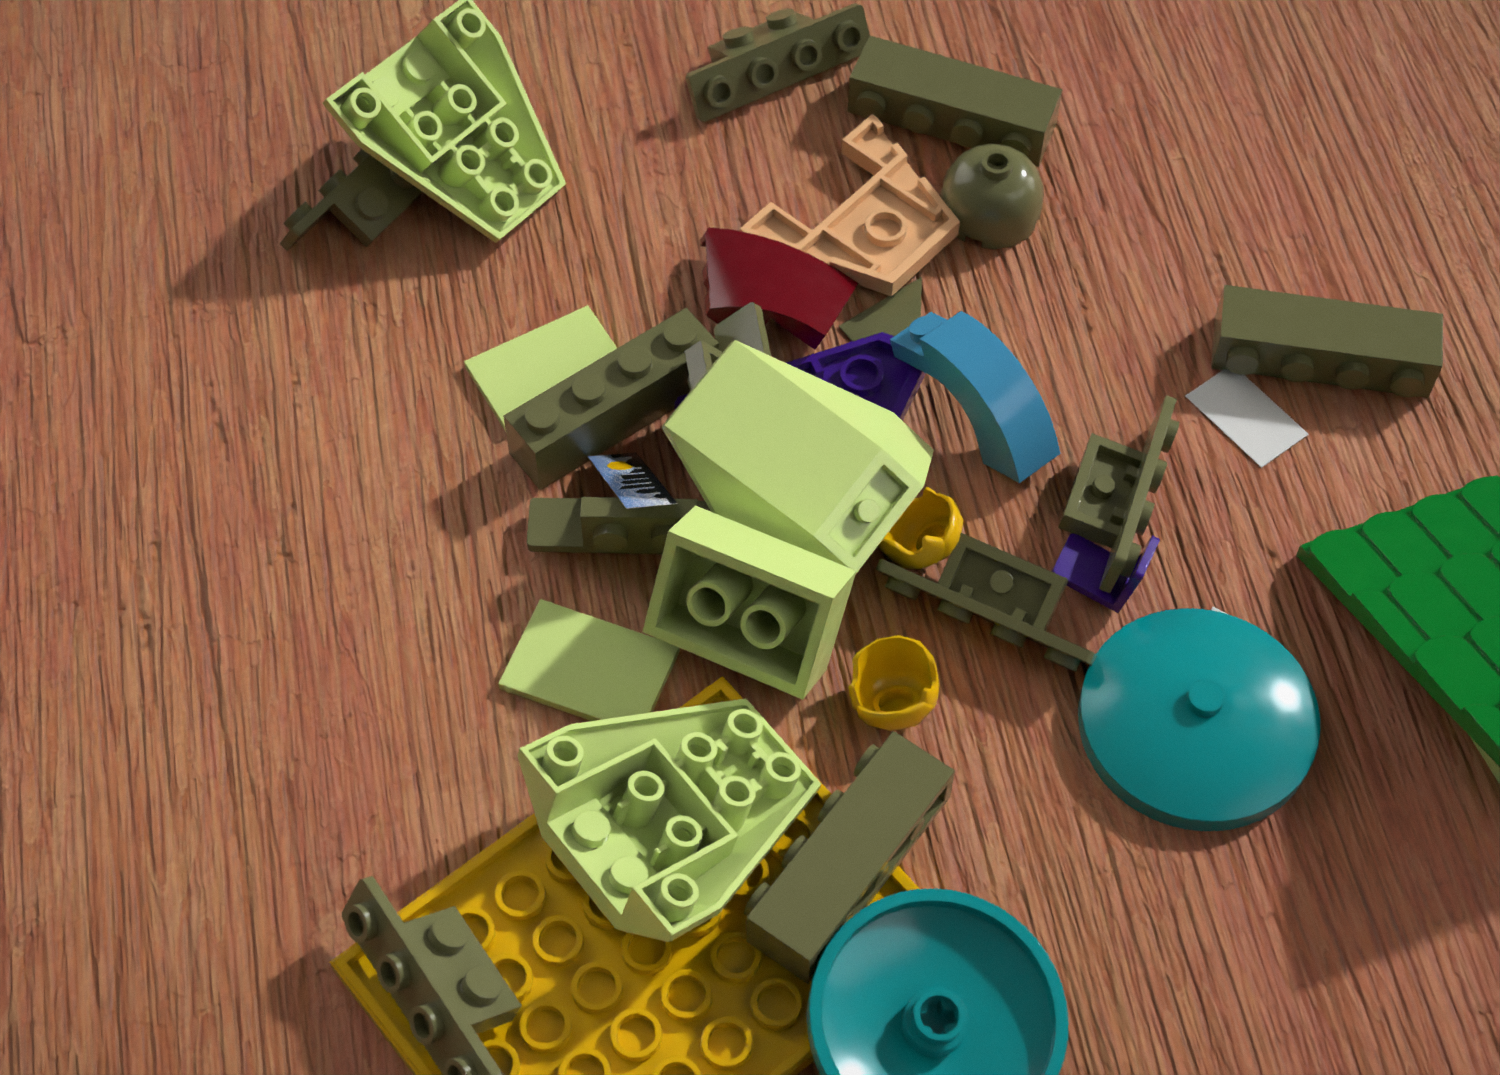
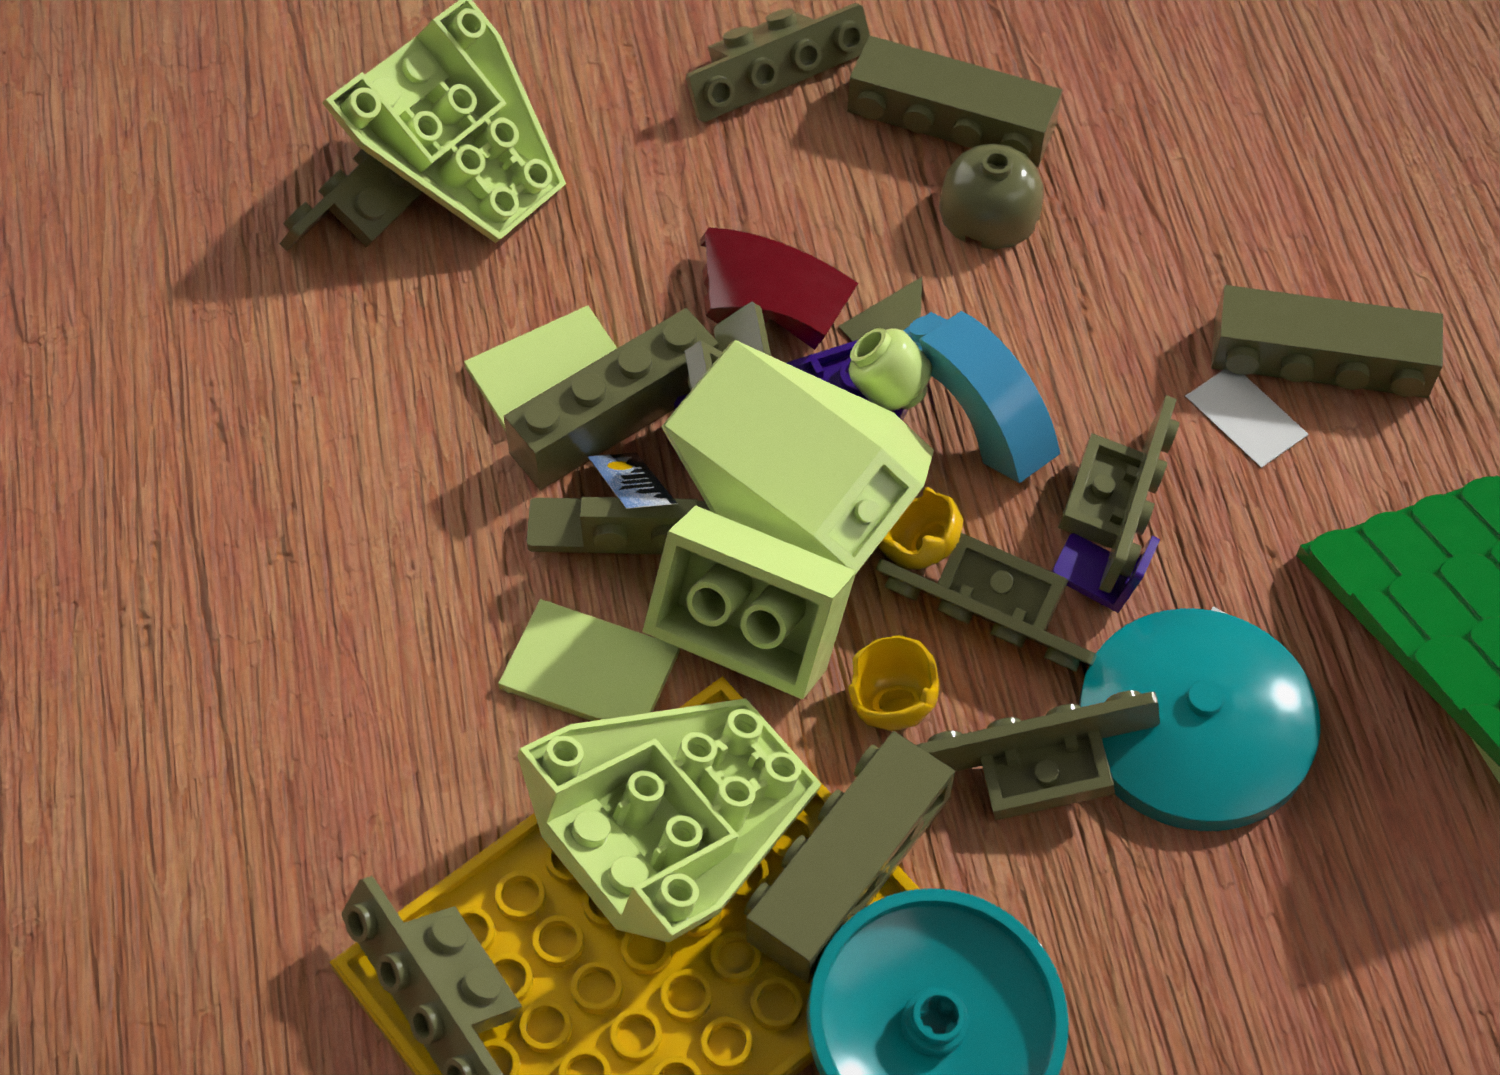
(880, 230): light nougat wing -> none
(890, 369): none -> yellowish green head
(1047, 757): none -> olive bracket

